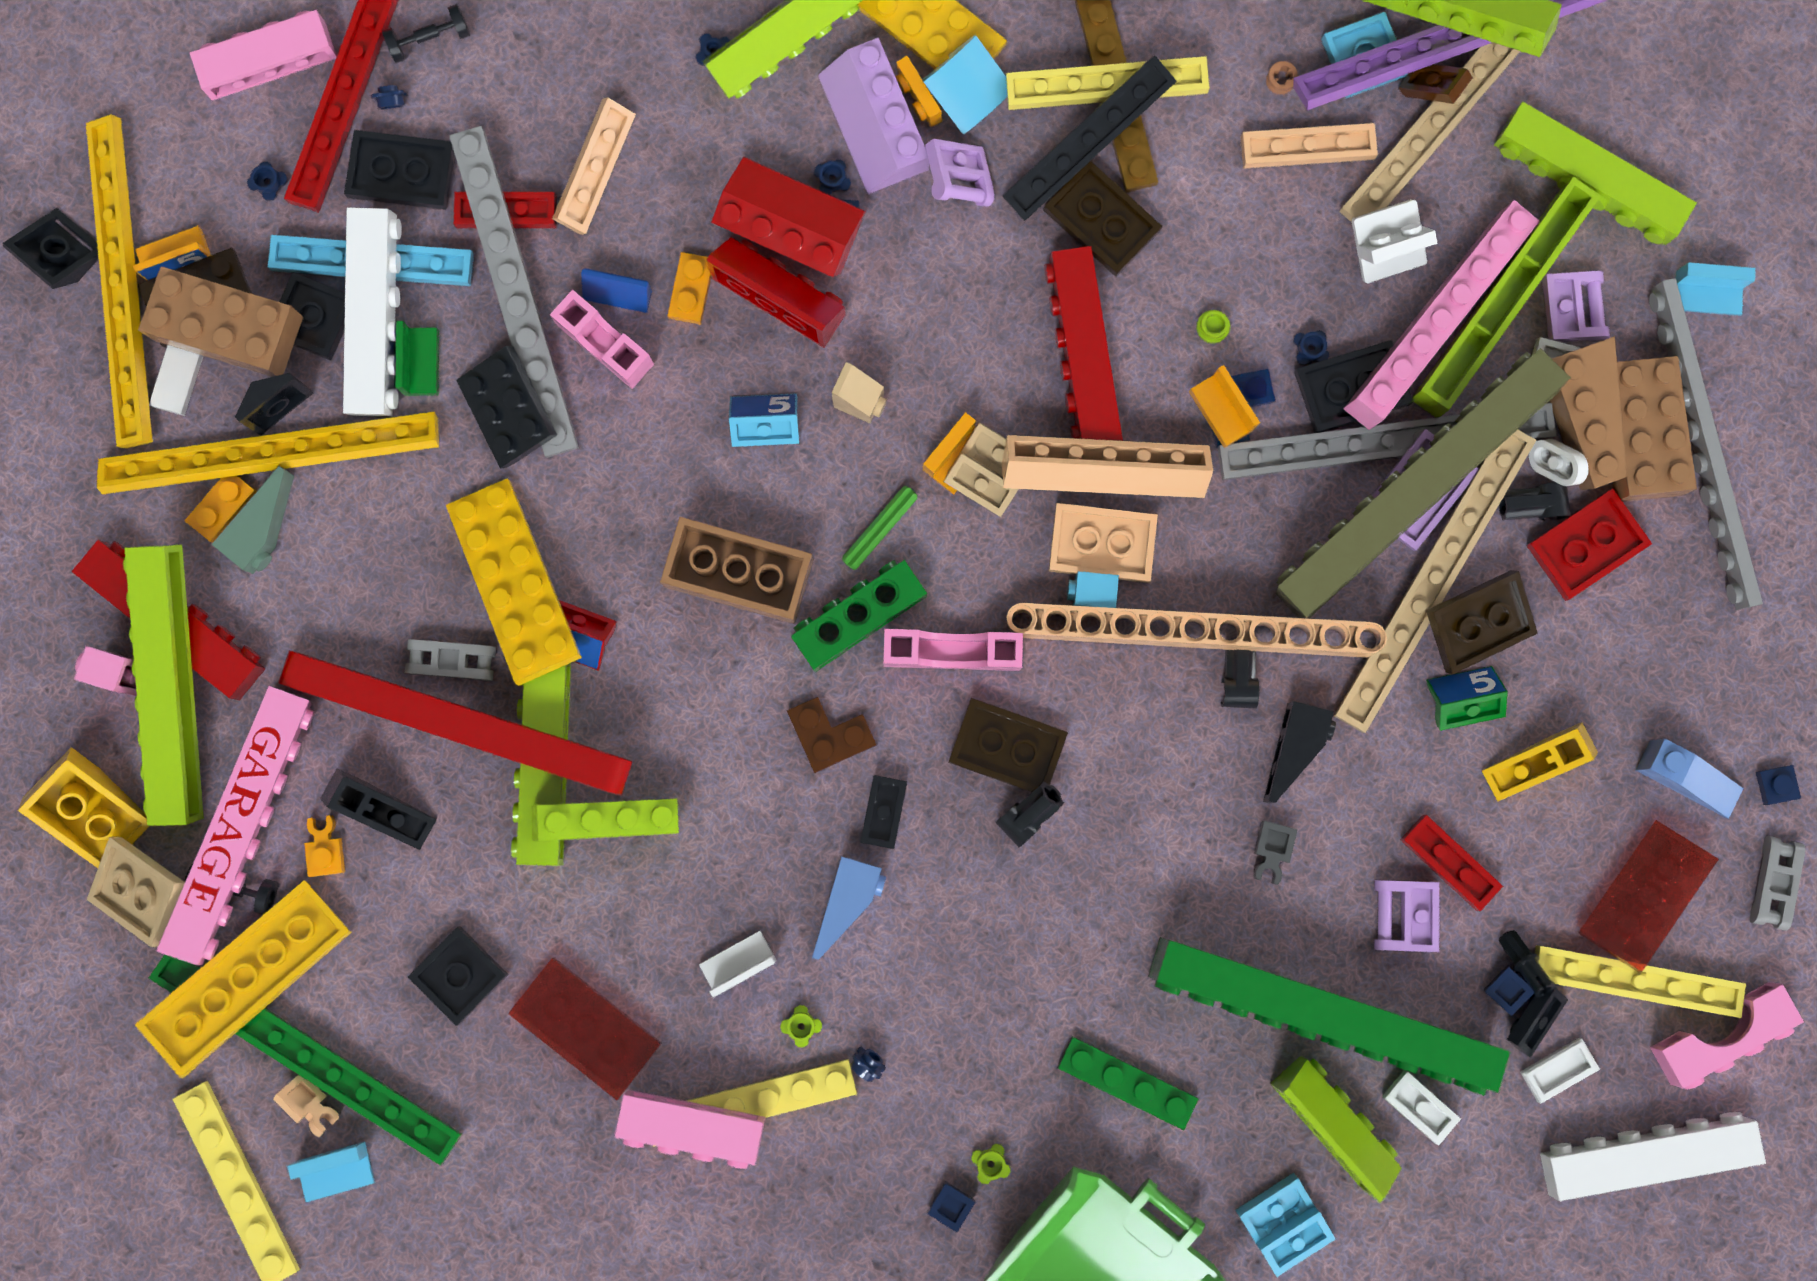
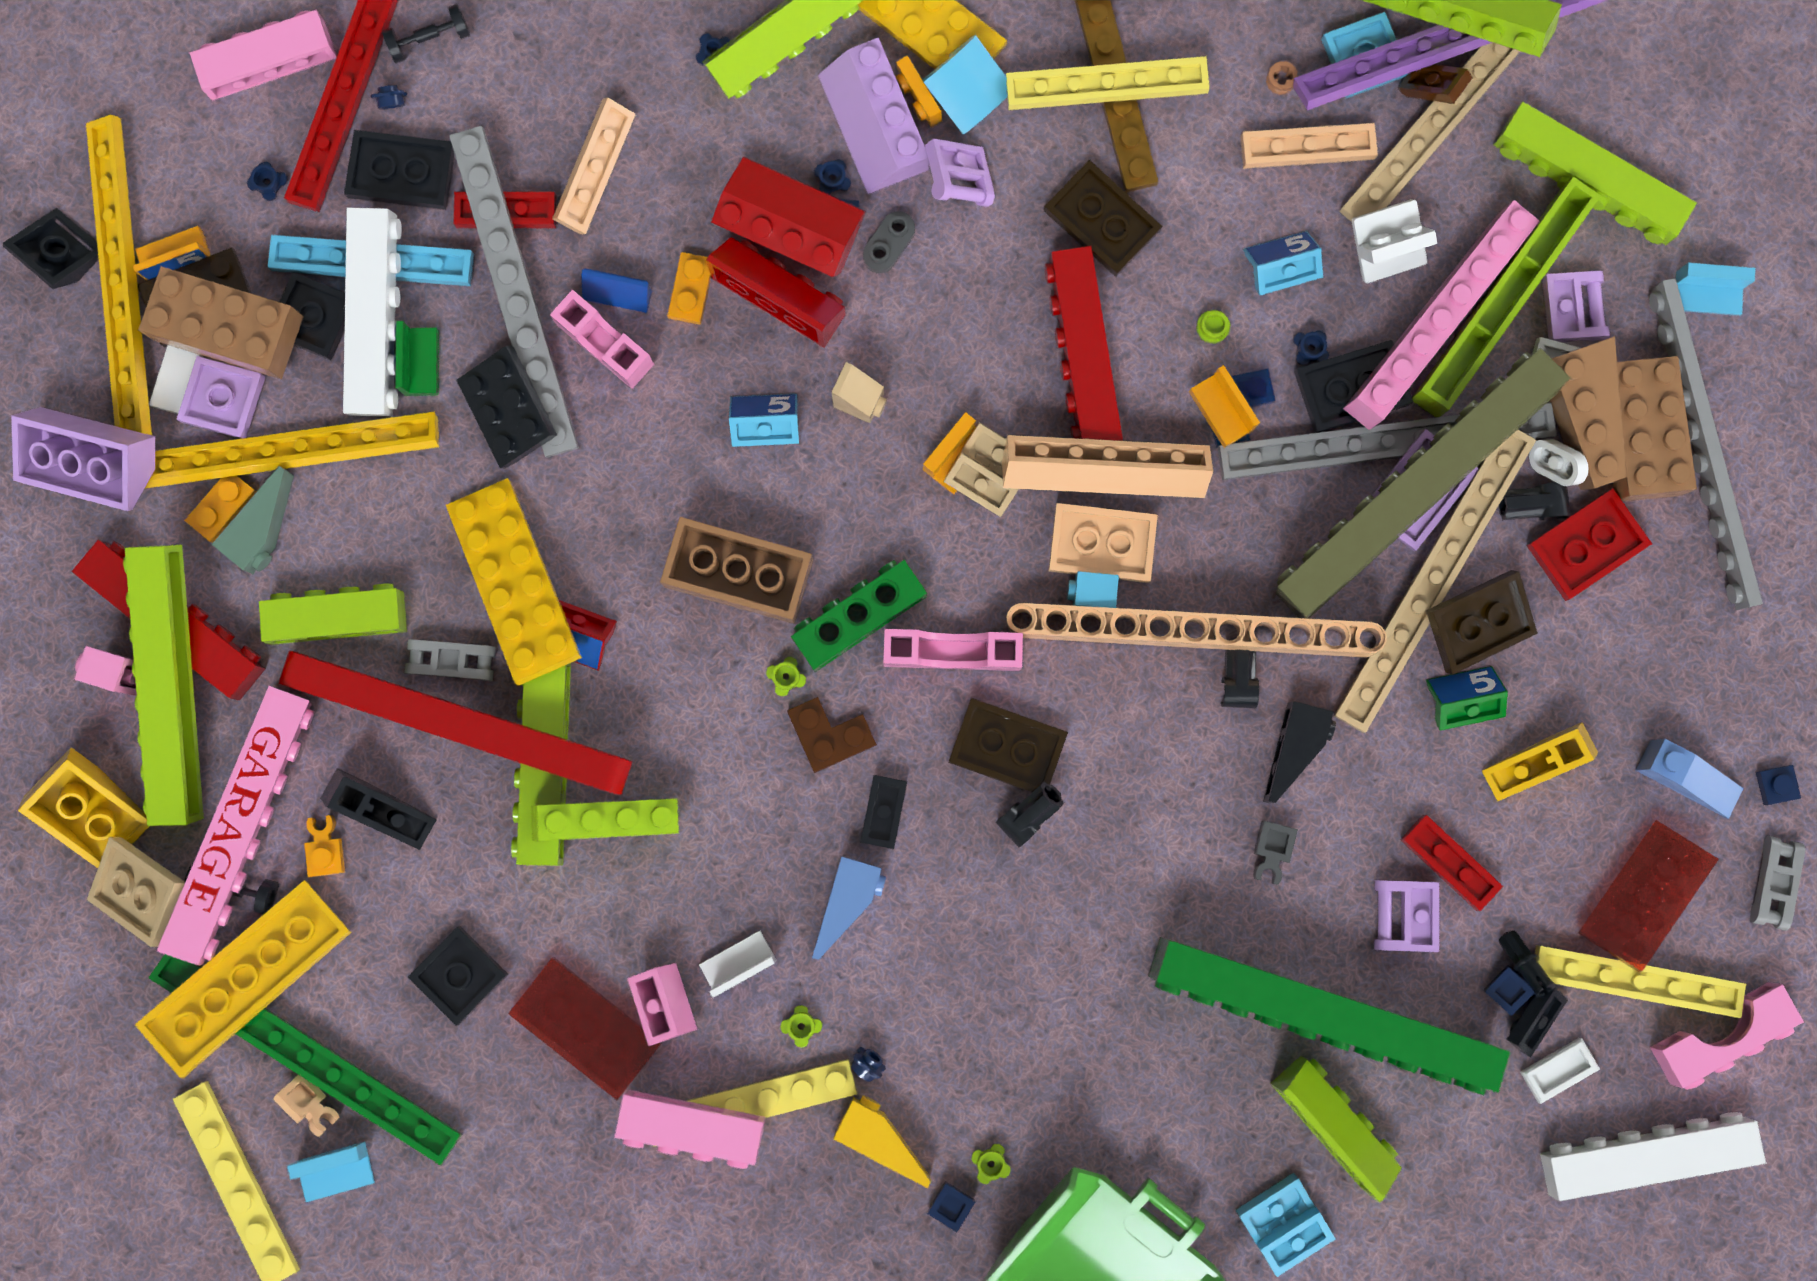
(81, 457): none -> lavender slope
(221, 397): none -> lavender plate
(270, 401): black slope -> none
(332, 615): none -> lime brick
(662, 1004): none -> bright pink brick
(795, 678): none -> lime plate
(874, 1136): none -> yellow slope
(879, 527): bright green axle -> none
(889, 241): none -> dark grey plate
(1089, 137): black plate -> none
(1128, 1083): green plate -> none
(1285, 262): none -> medium azure panel
(1421, 1107): white plate -> none

